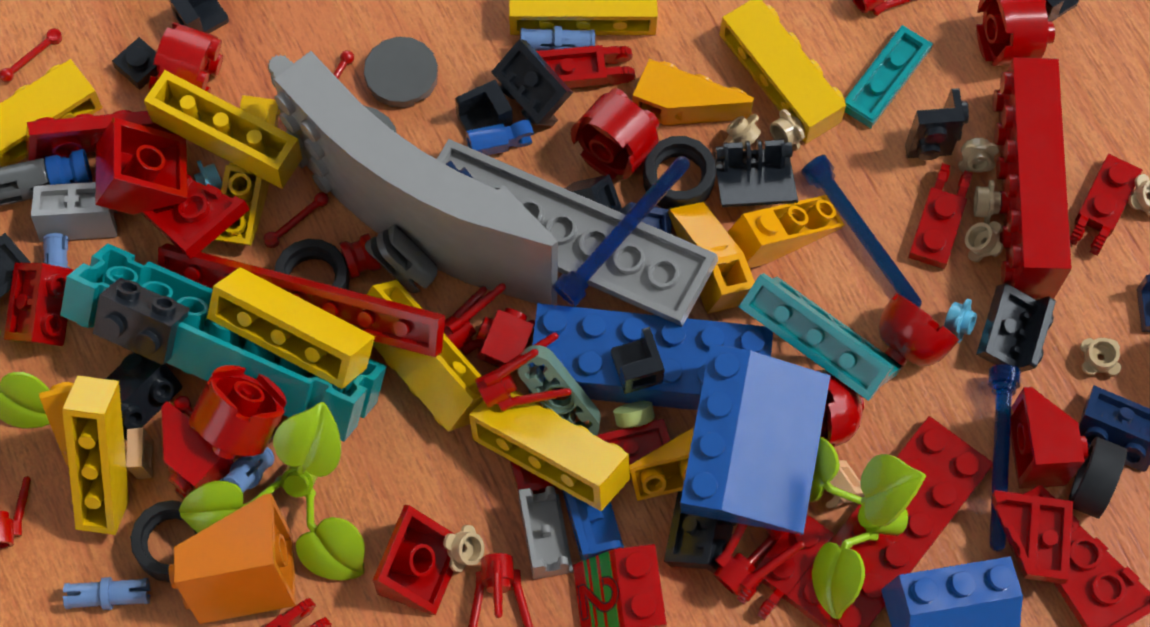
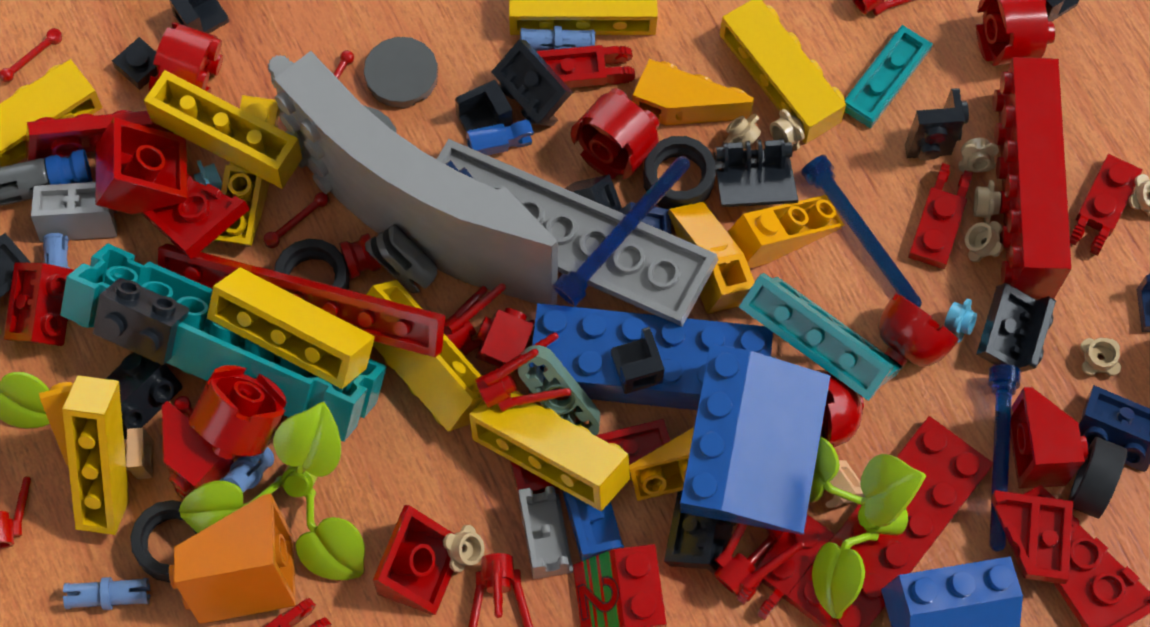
(634, 414): yellowish green tile -> none

